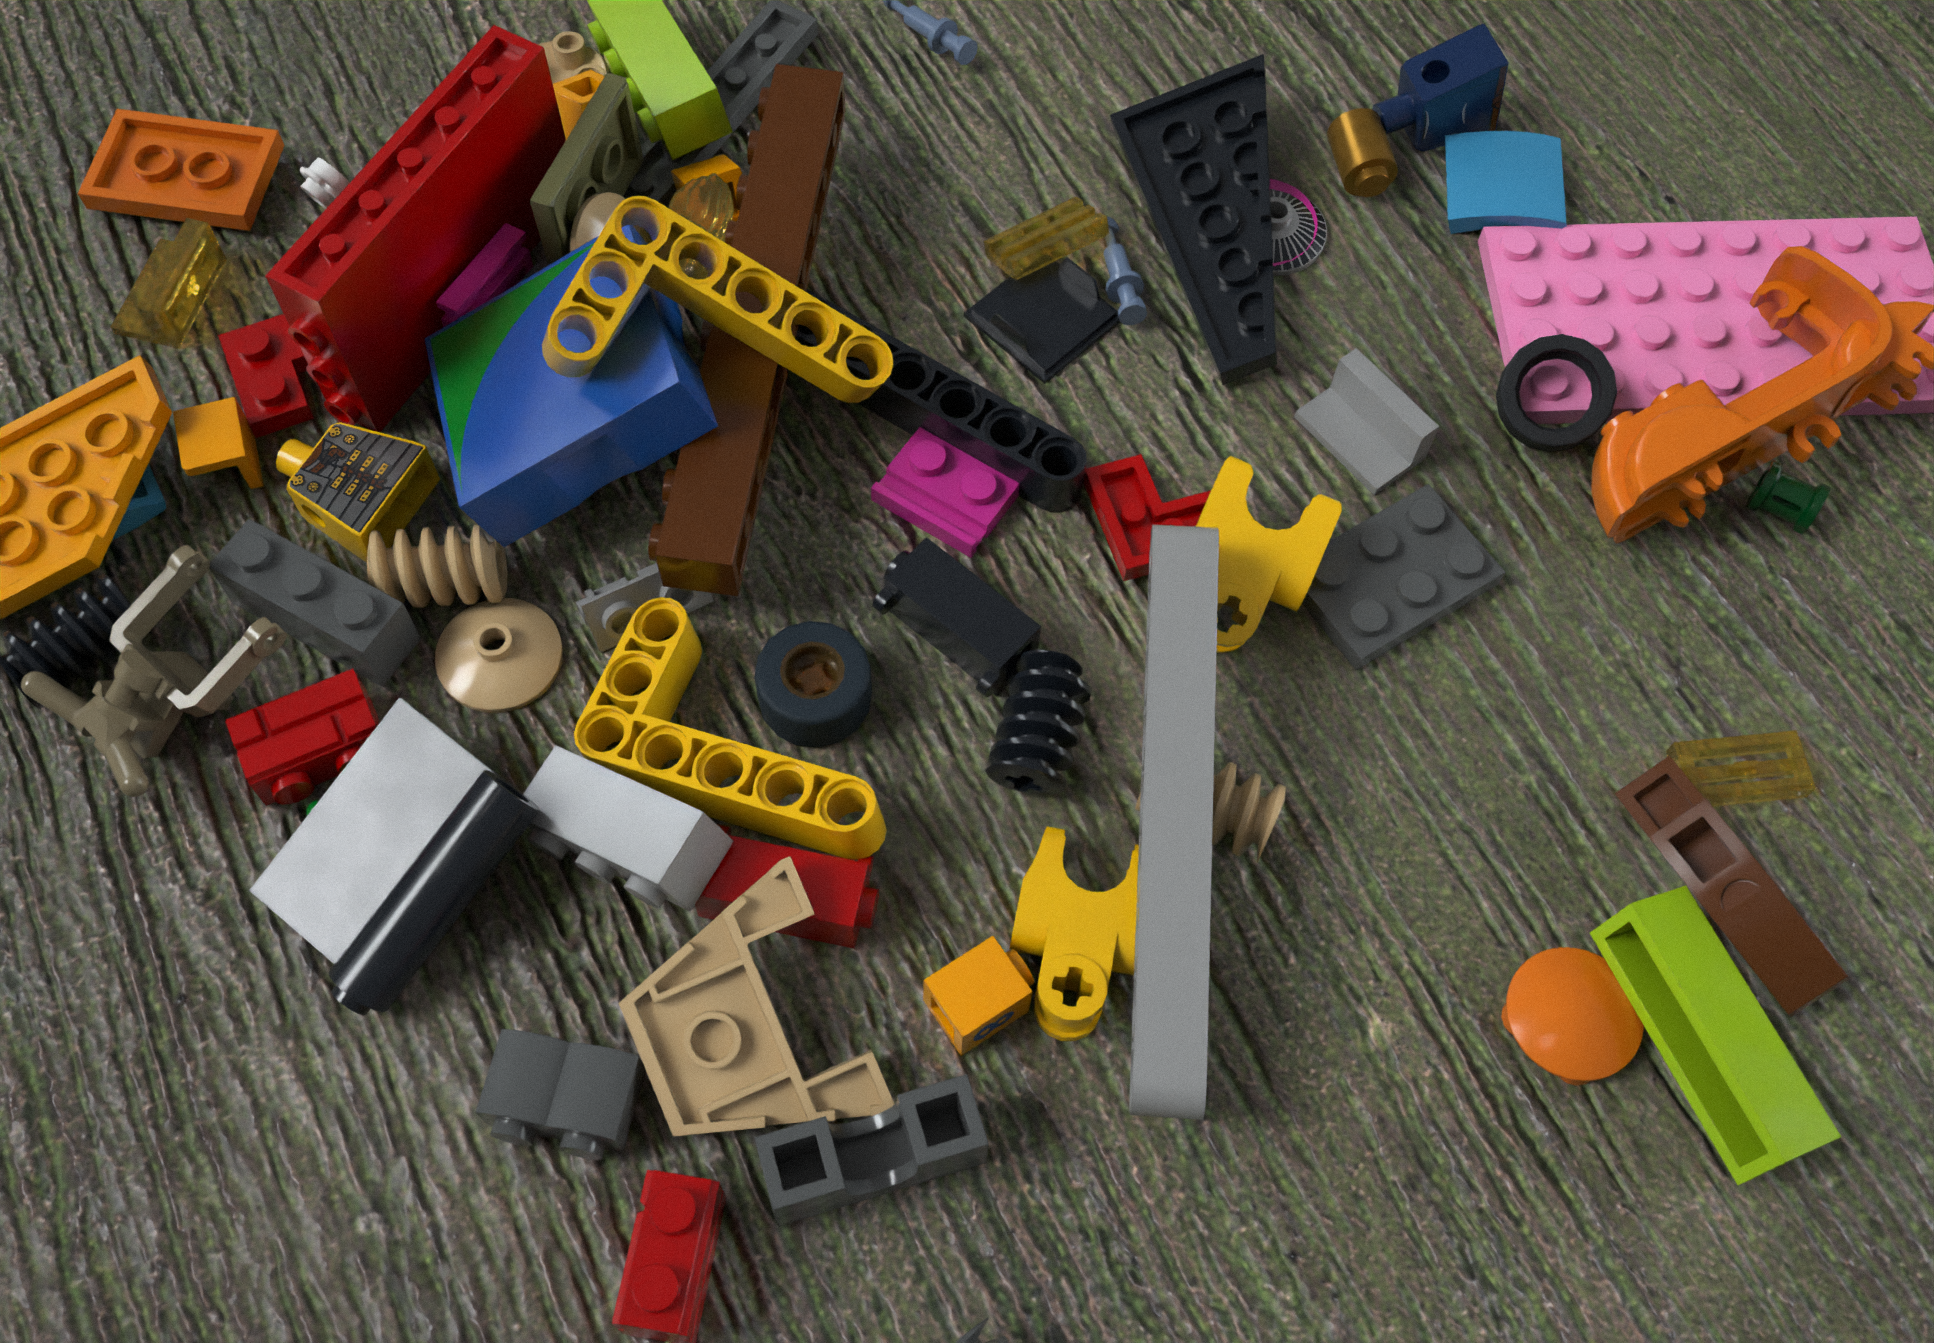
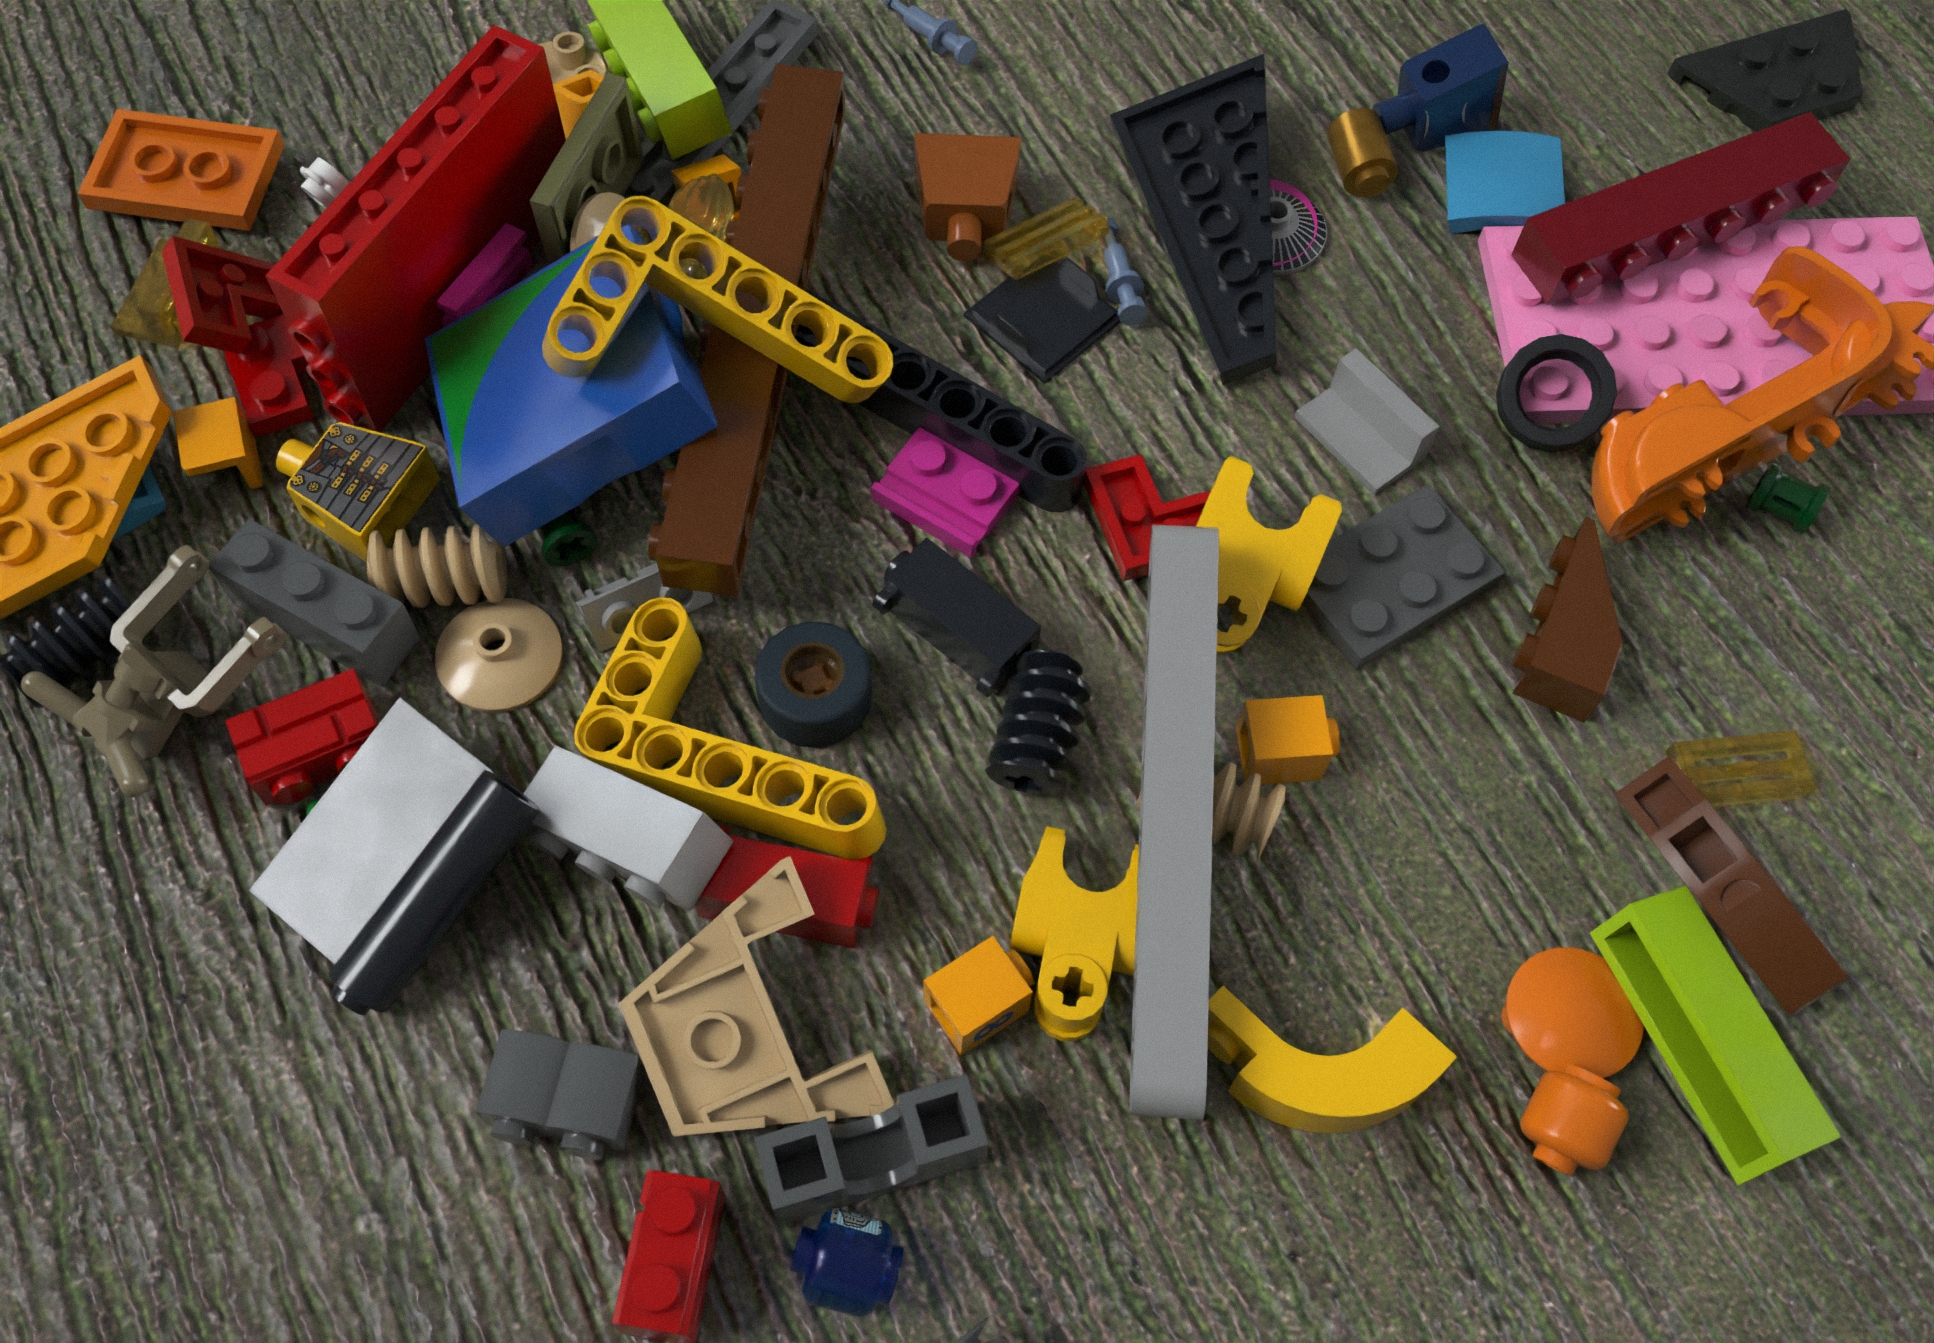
(216, 292): none -> red plate
(566, 539): none -> dark green bush
(847, 1263): none -> clear blue head
(965, 188): none -> dark orange torso
(1286, 739): none -> light orange brick
(1323, 1090): none -> yellow arch
(1574, 1120): none -> orange head
(1577, 632): none -> reddish brown slope
(1679, 208): none -> dark red brick
(1780, 72): none -> pearl dark grey wing

